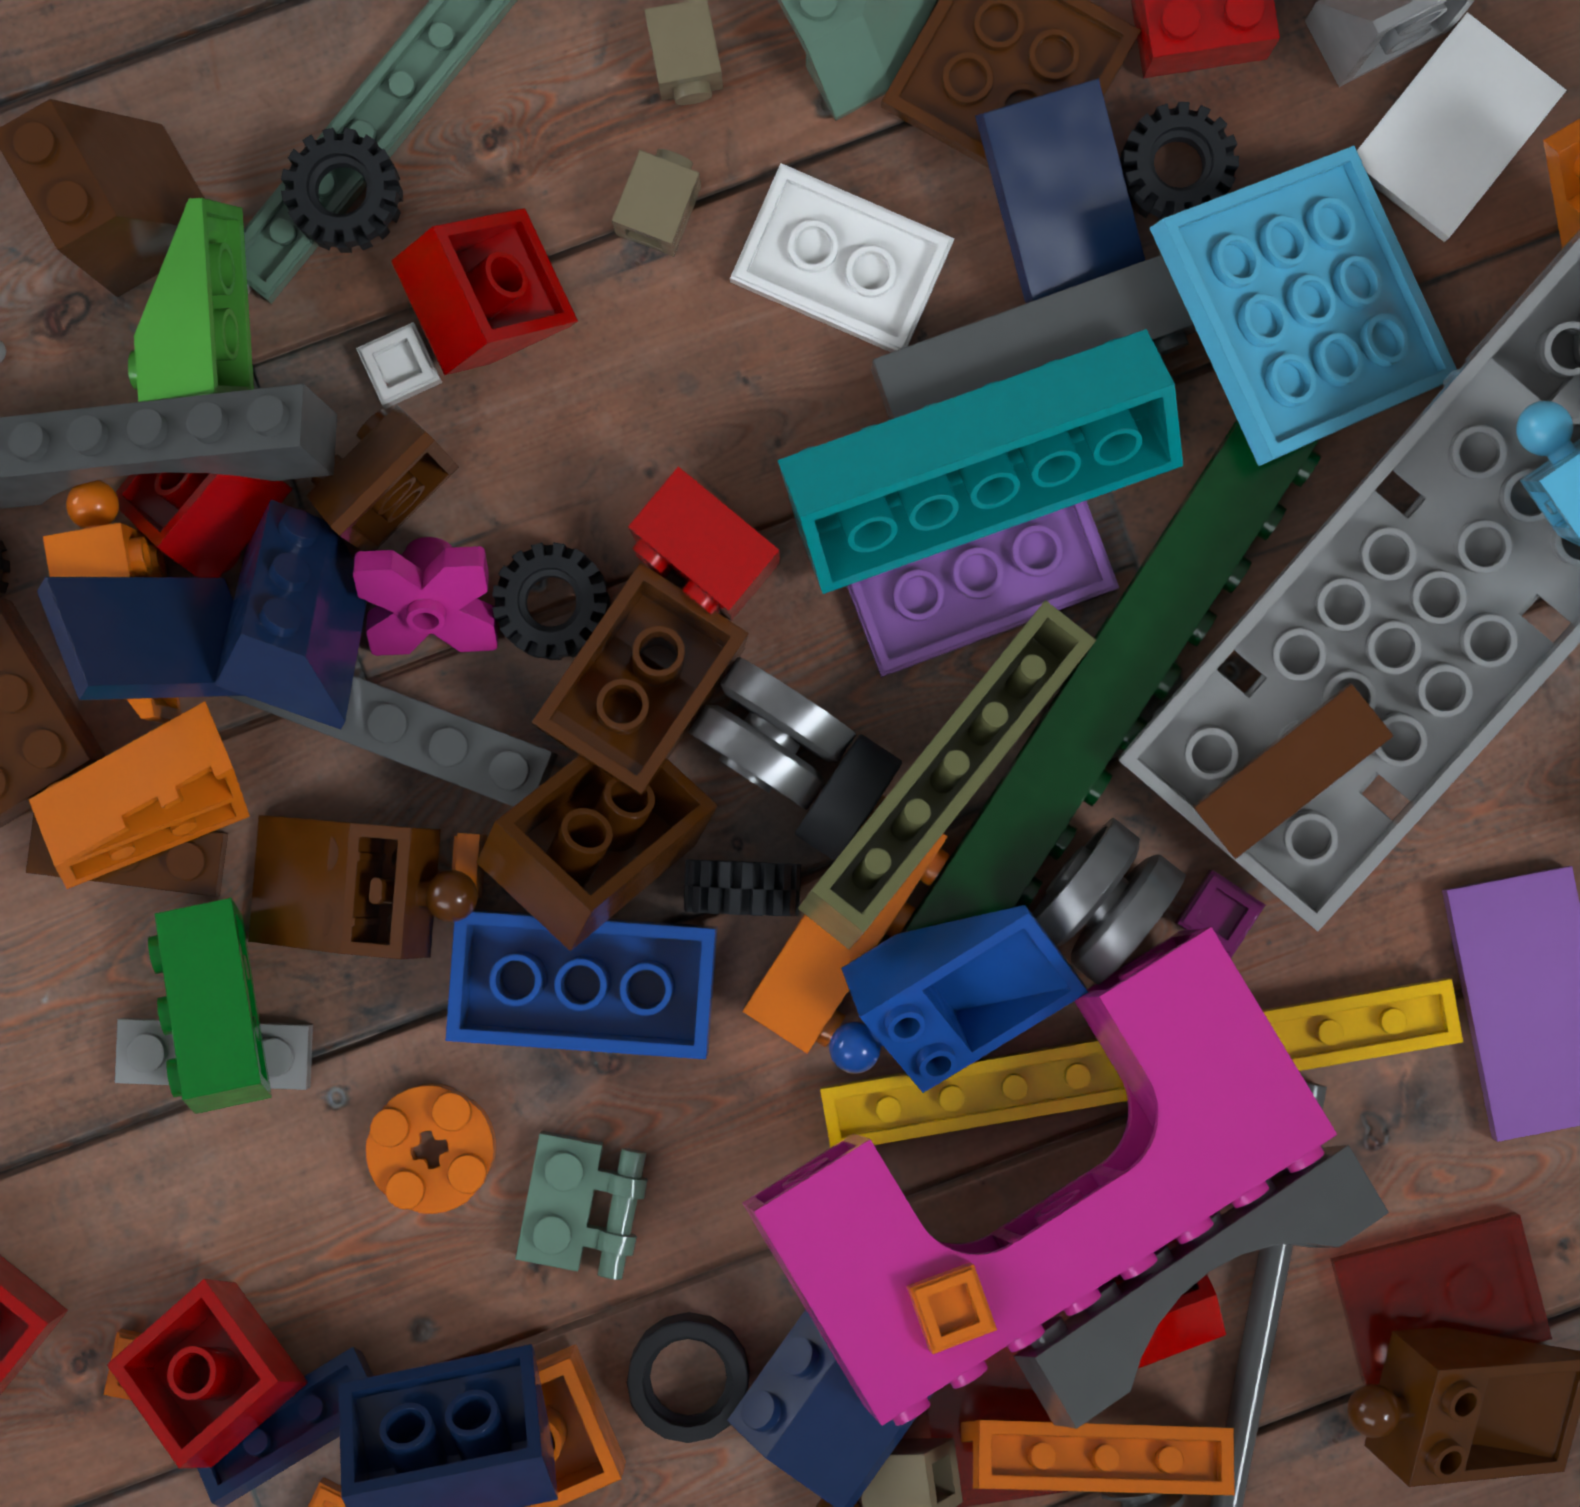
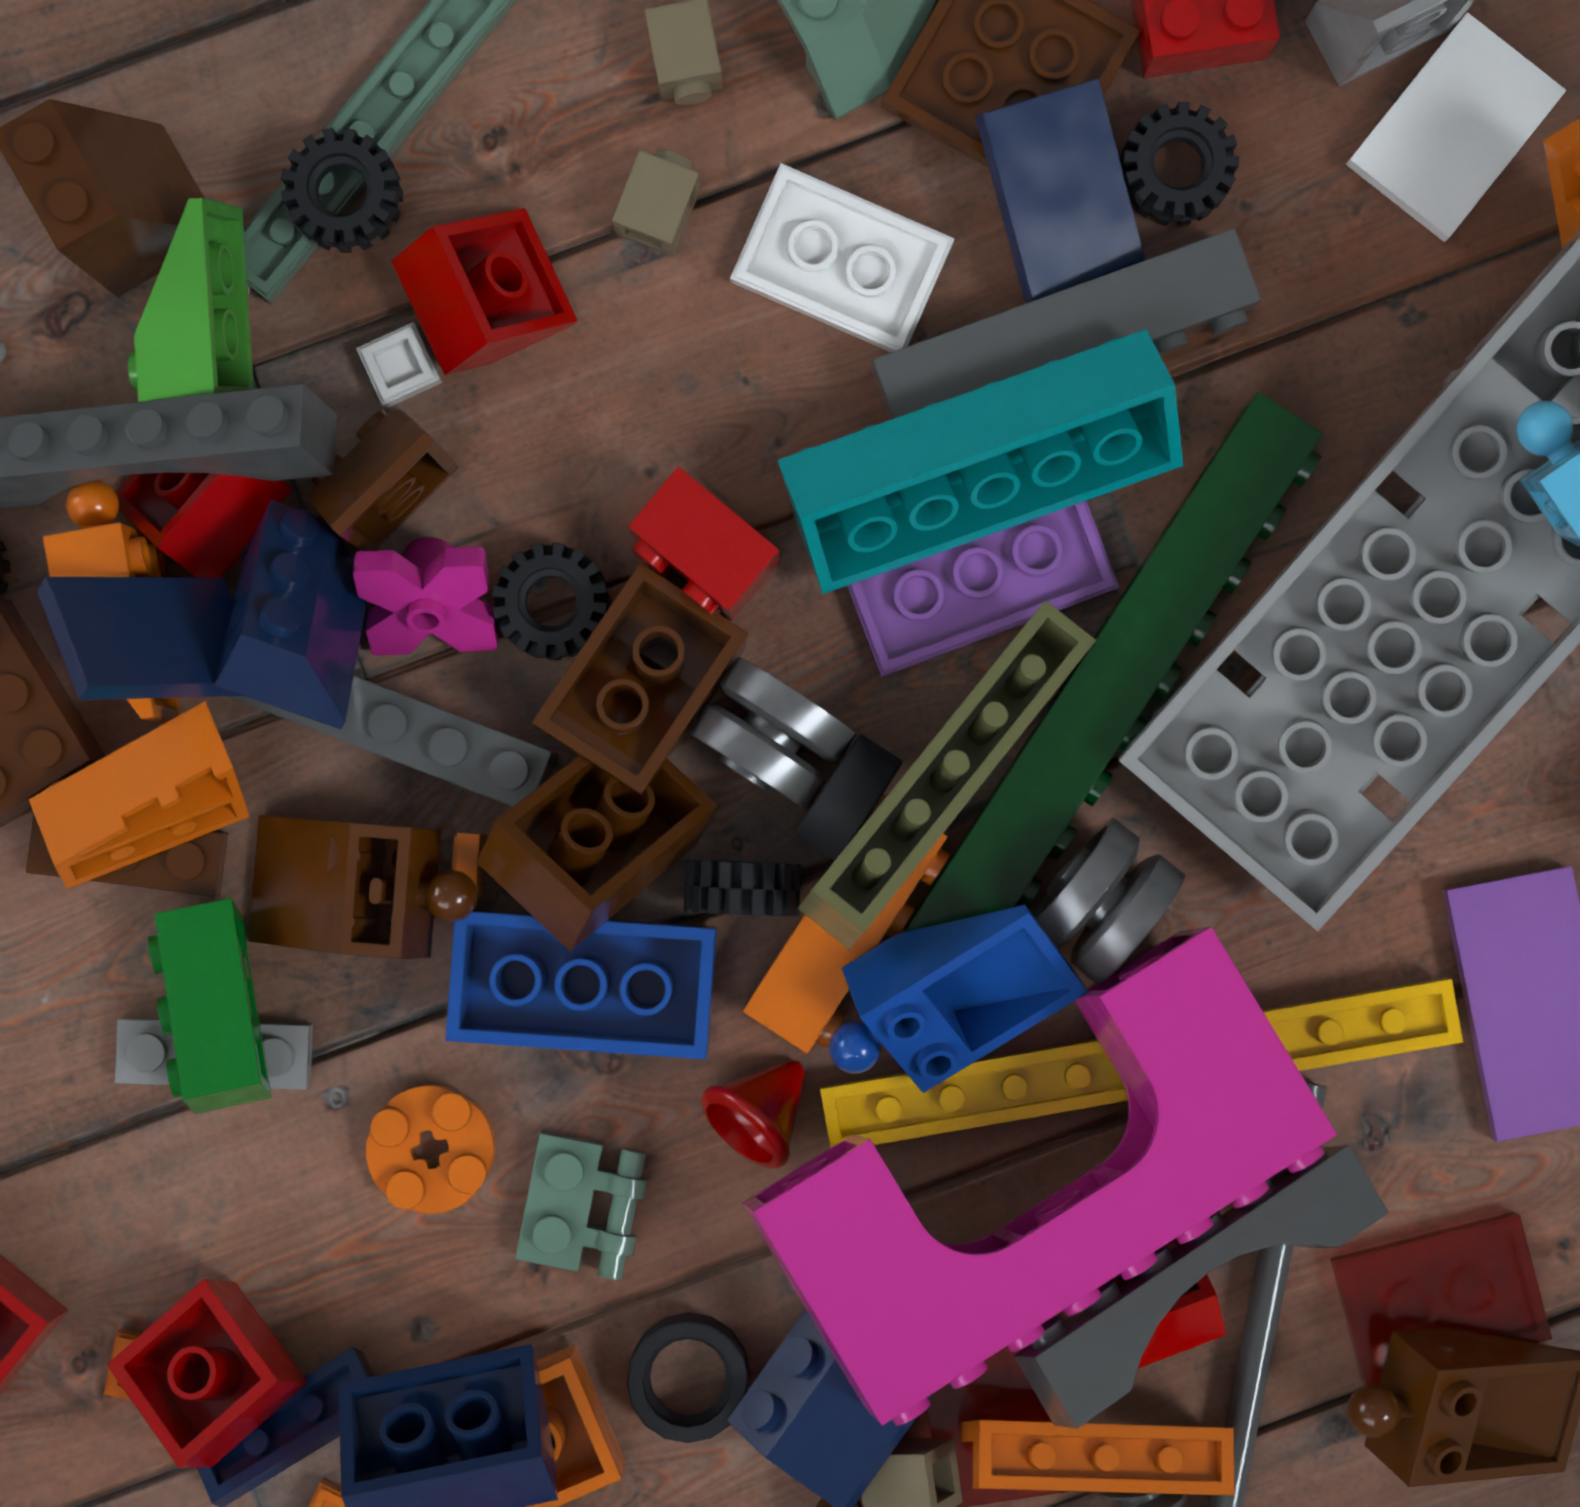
(757, 1112): none -> red hat
(951, 1308): orange tile -> none
(1224, 908): magenta tile -> none
(1293, 770): reddish brown tile -> none
(1304, 303): medium azure plate -> none

